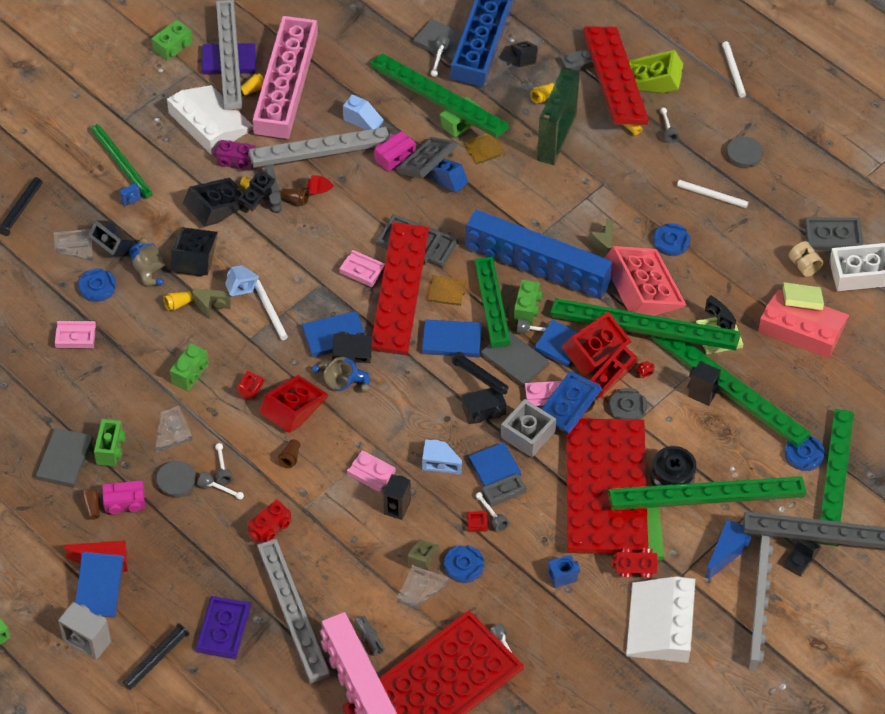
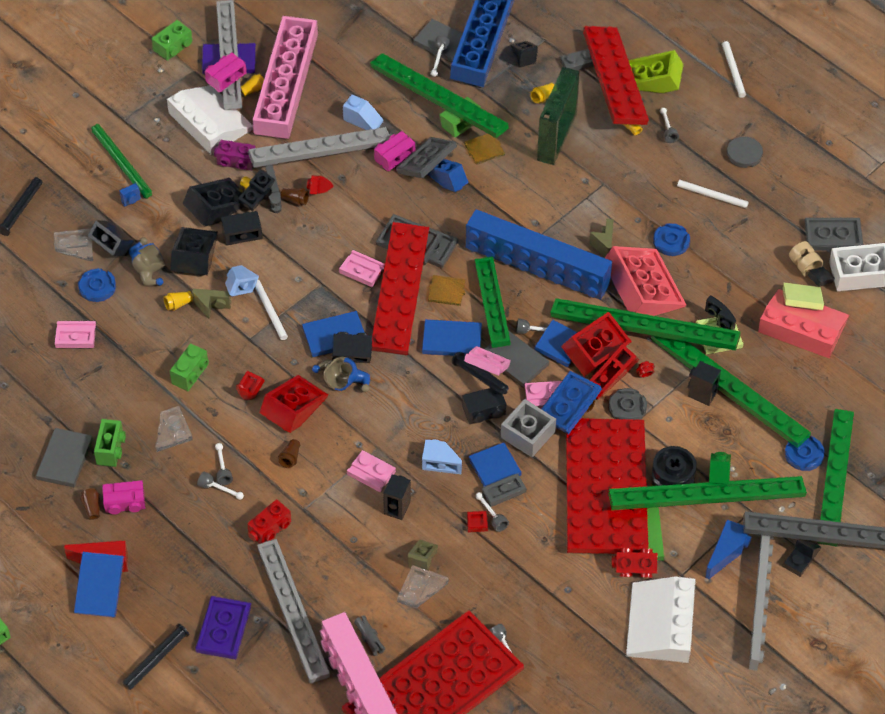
(85, 630): light grey brick -> none
(176, 479): dark grey tile -> none
(225, 72): none -> dark pink brick
(241, 228): none -> black brick
(464, 564): blue tile -> none
(487, 360): none -> bright pink plate
(527, 301): bright green brick -> none
(562, 578): blue brick -> none
(720, 468): none -> green slope
(820, 276): none -> black tile

